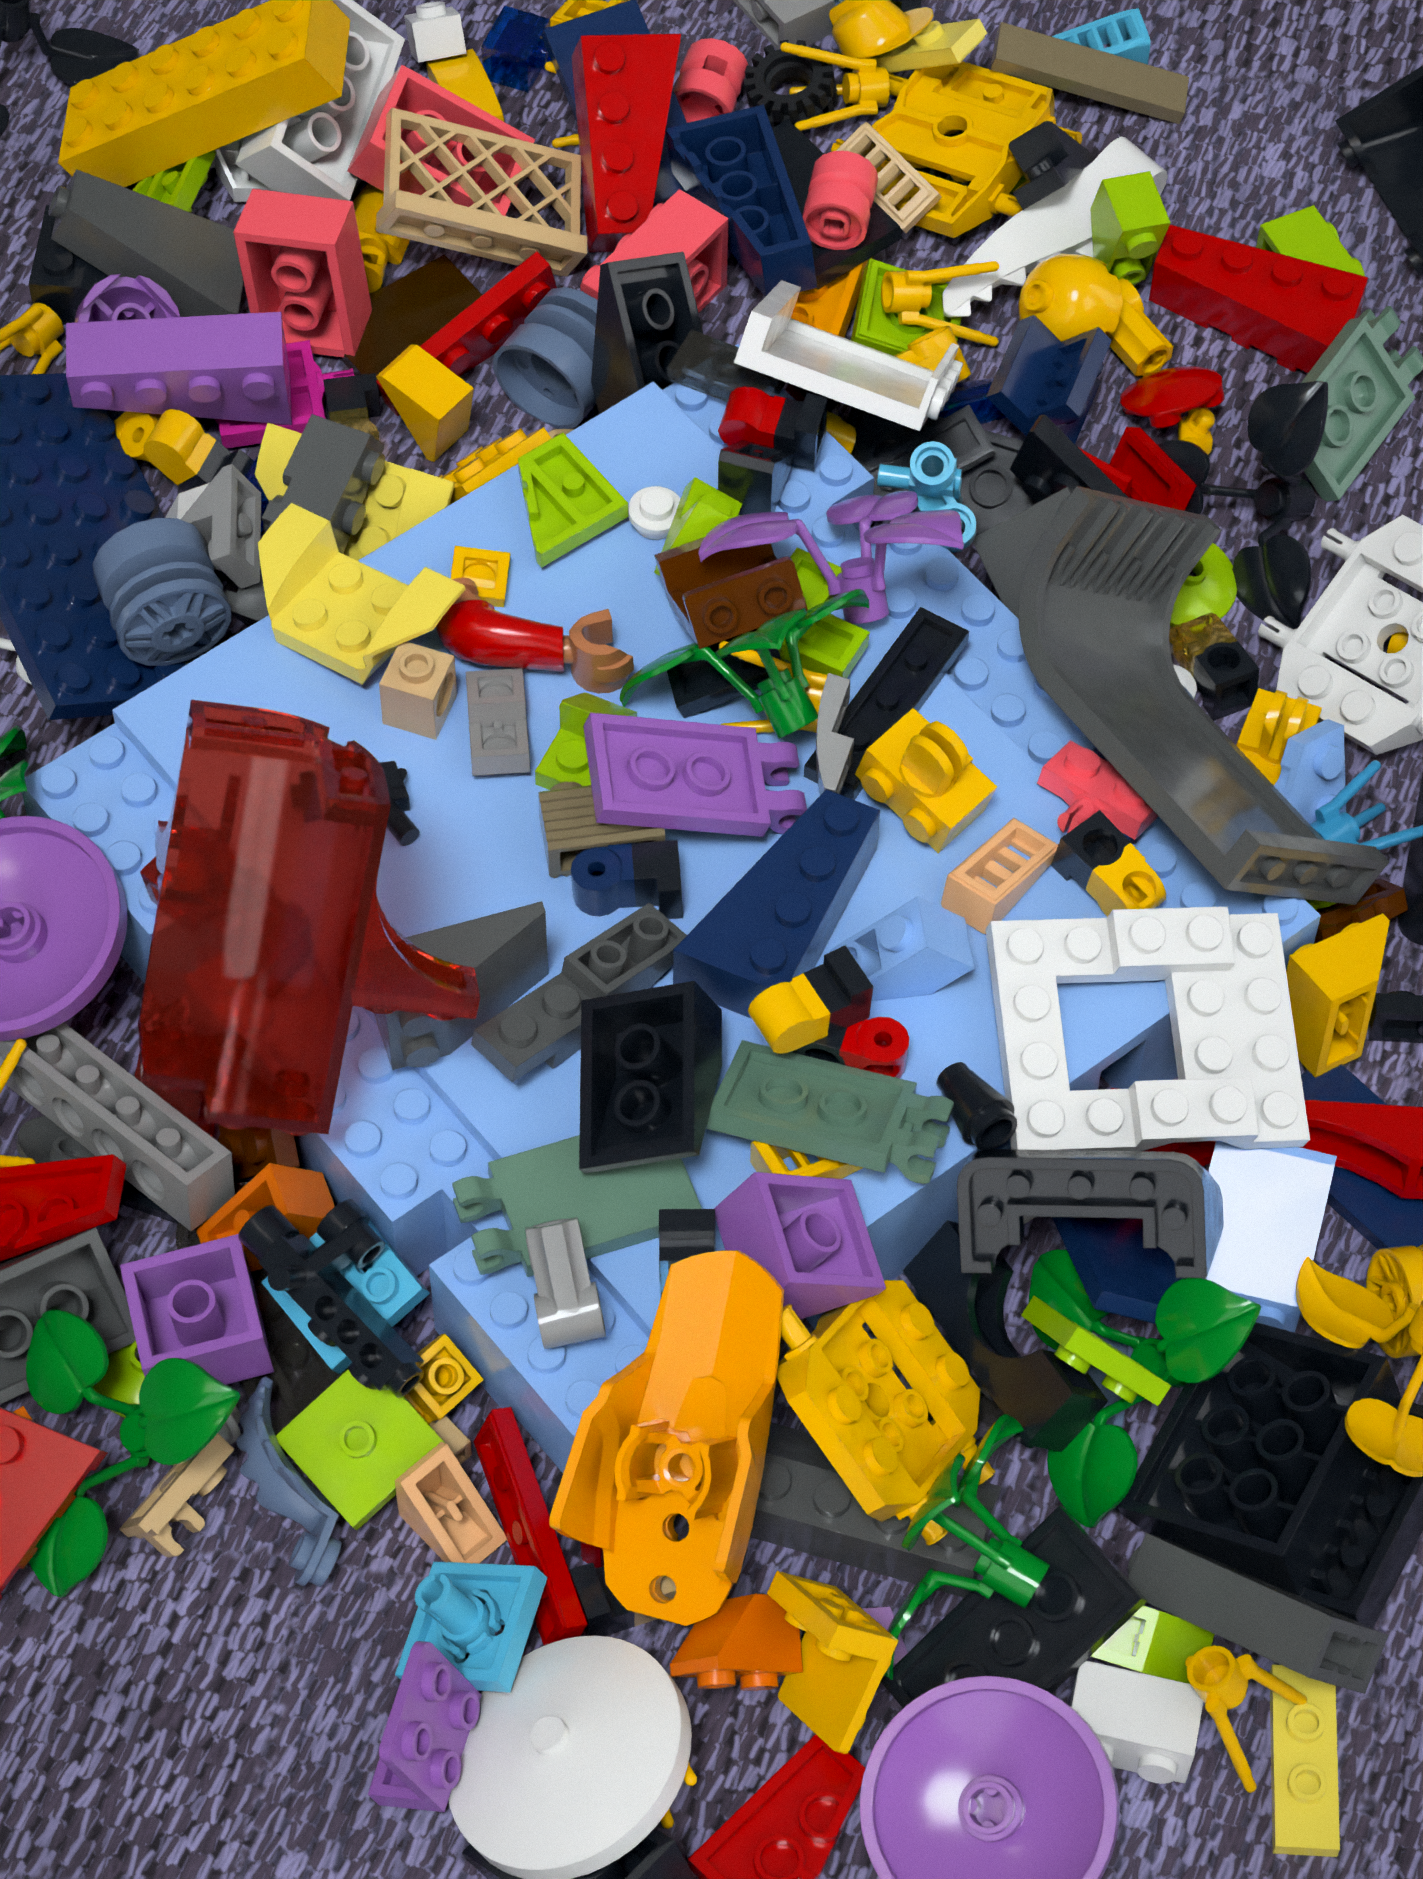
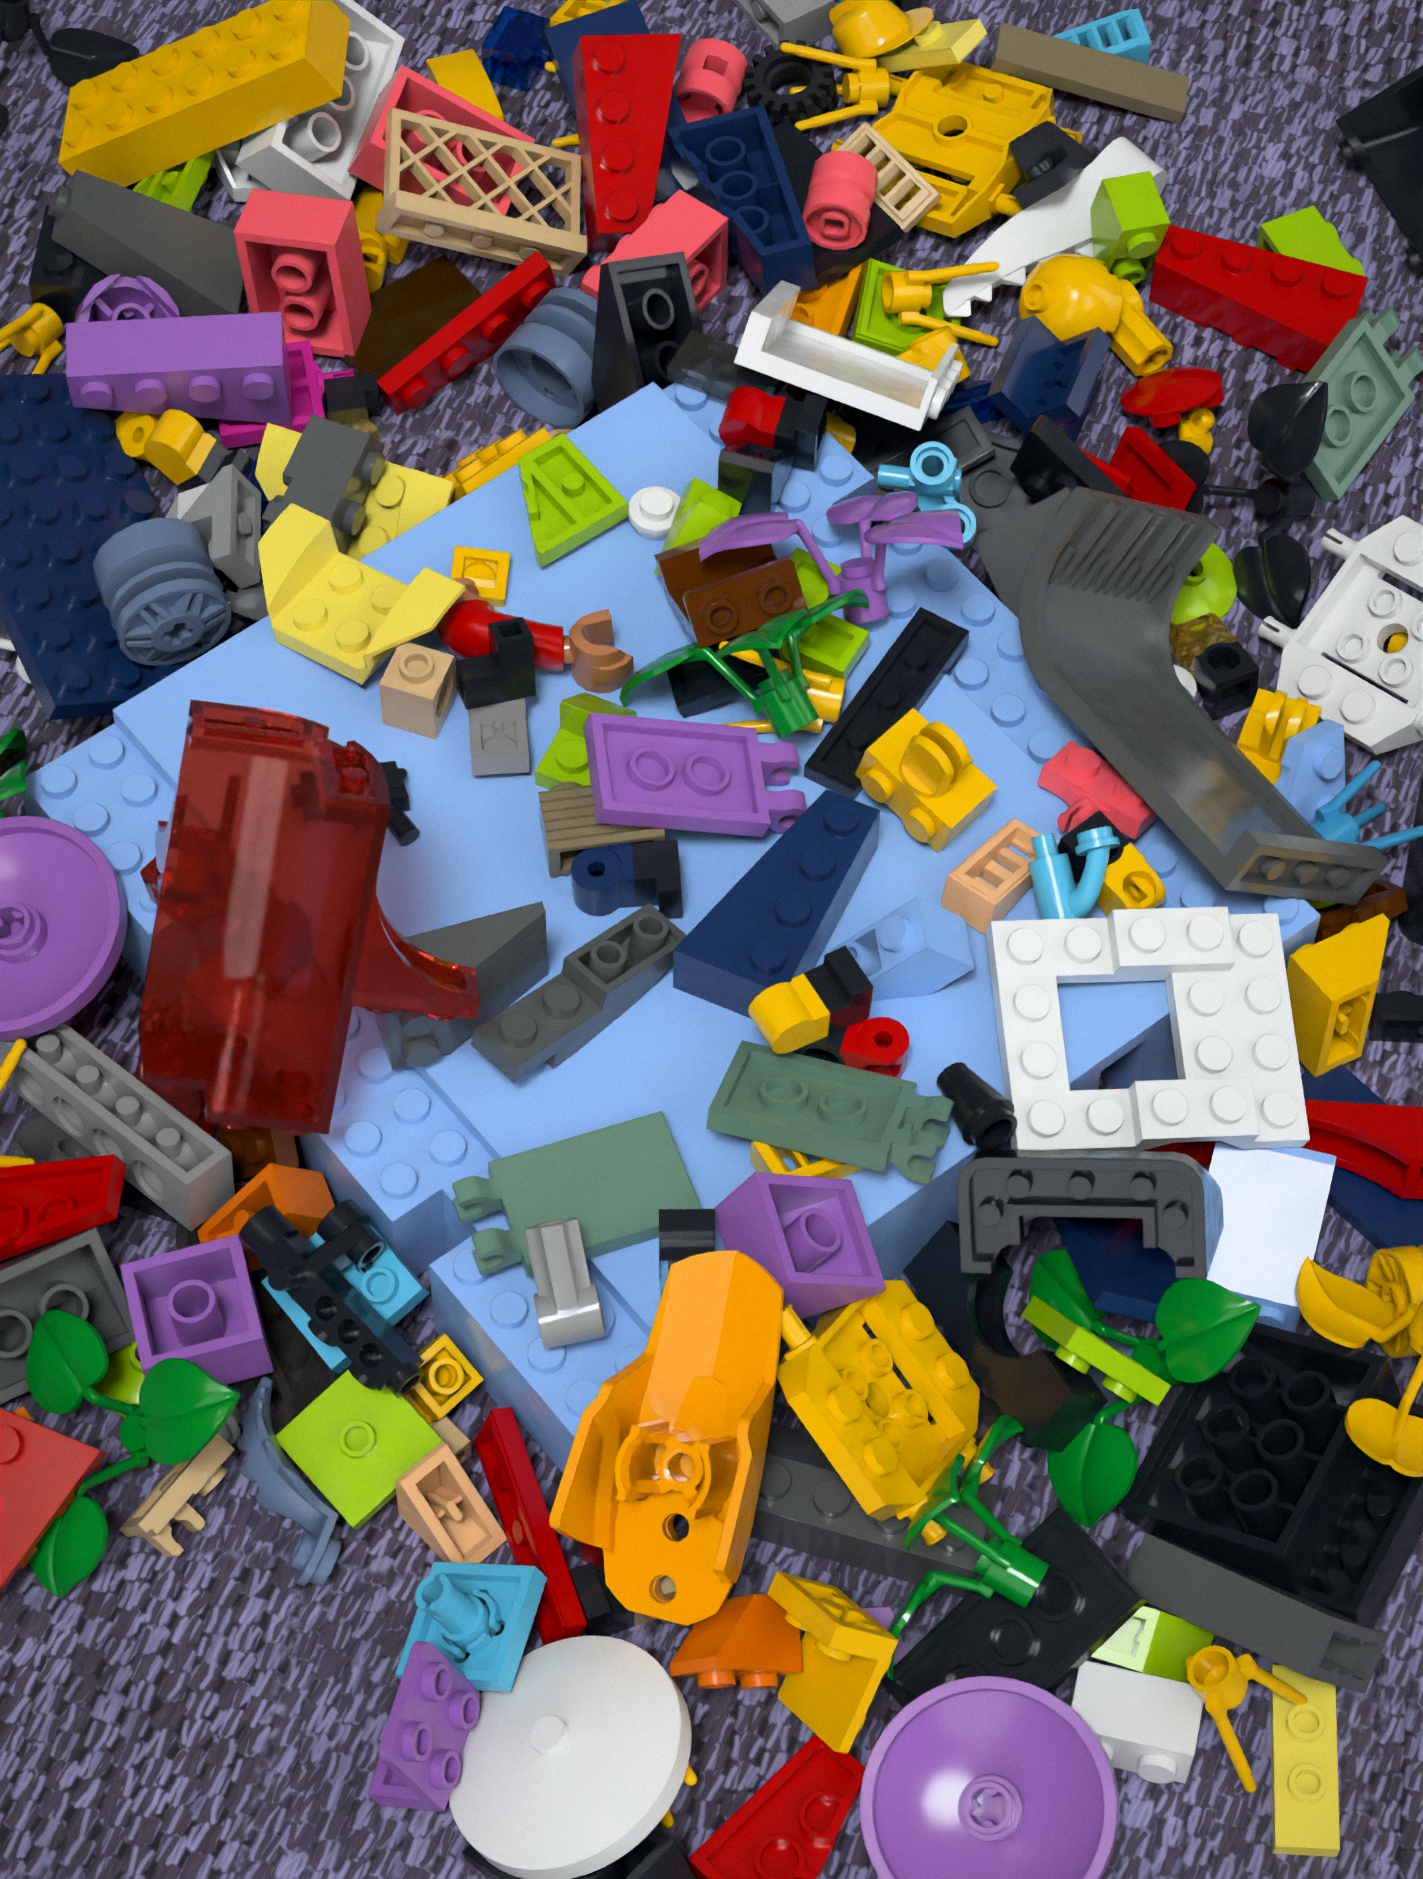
(428, 399): yellow slope -> none
(434, 32): white plate -> none
(503, 673): none -> black piece
(647, 1075): black slope -> none
(833, 750): light grey slope -> none
(1054, 877): none -> medium azure plant

